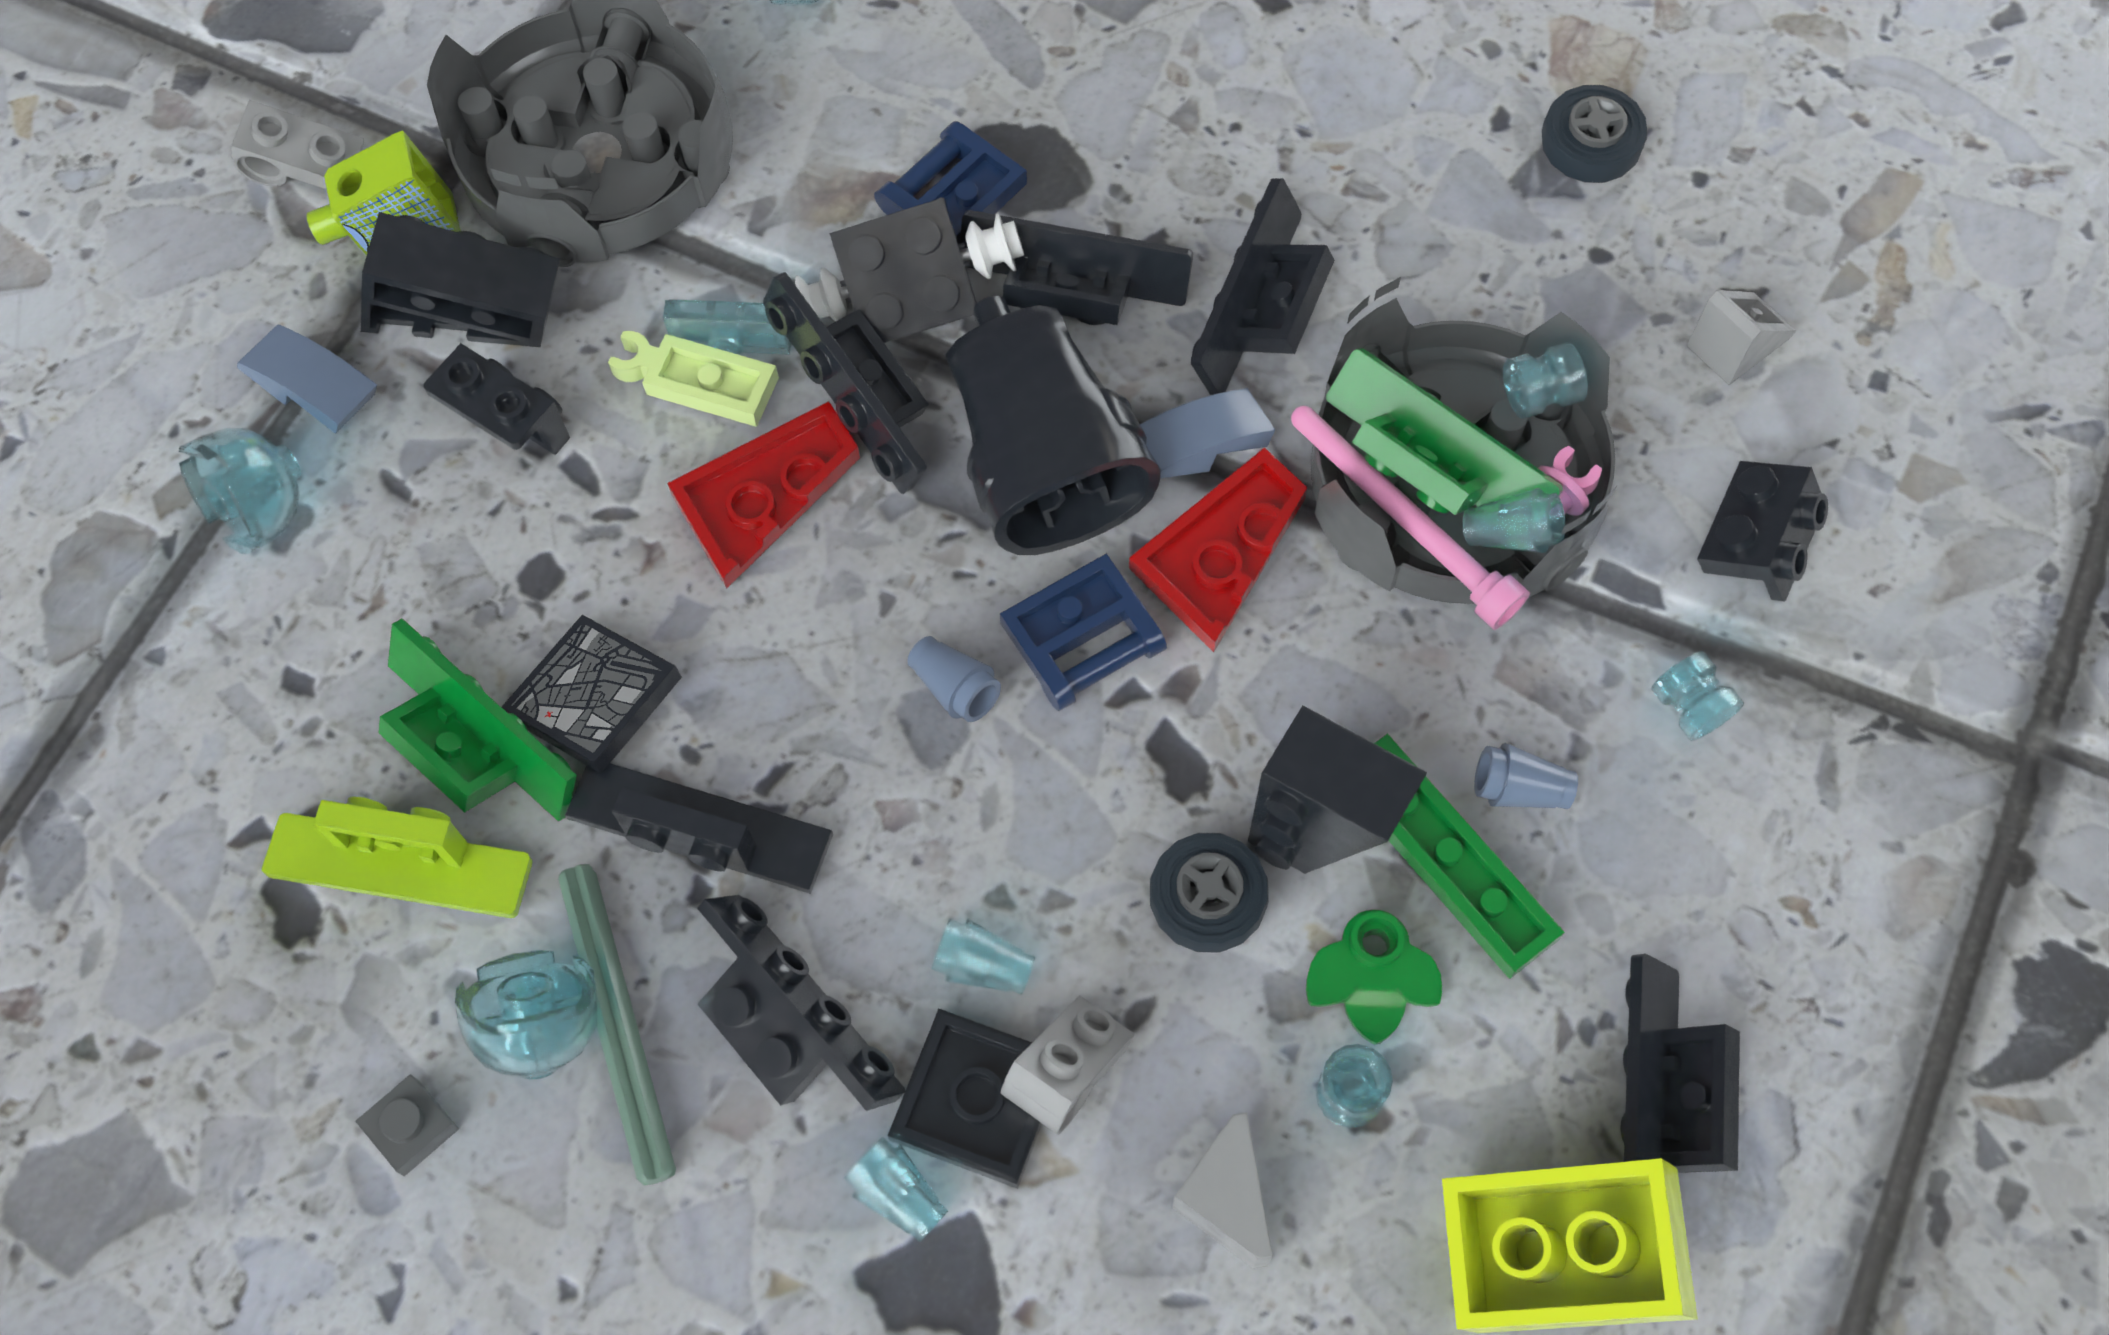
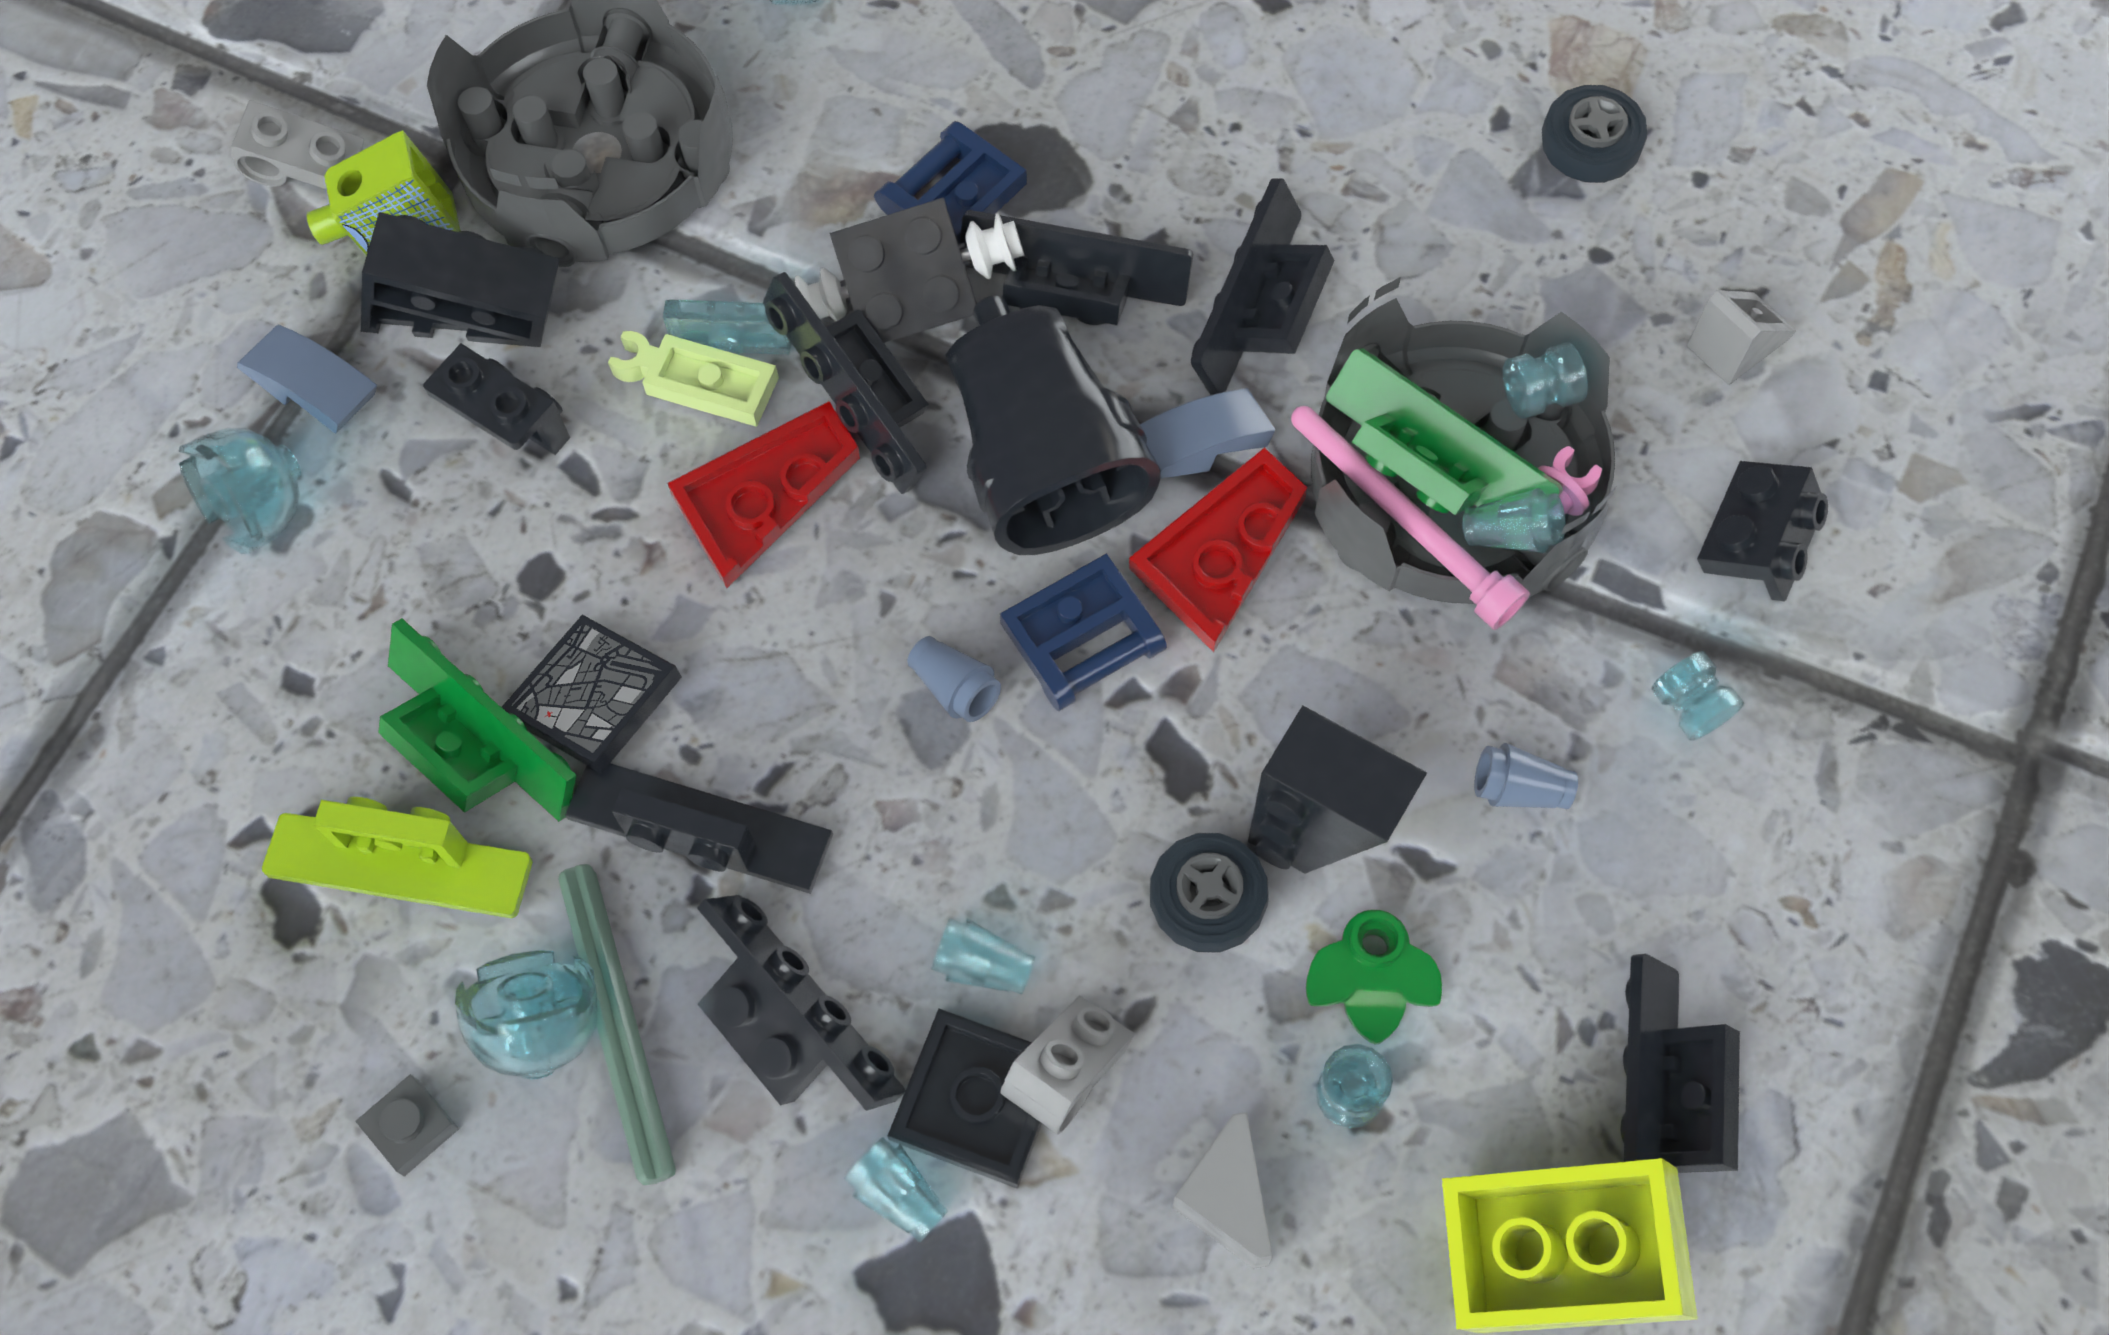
(1471, 878): green plate -> none

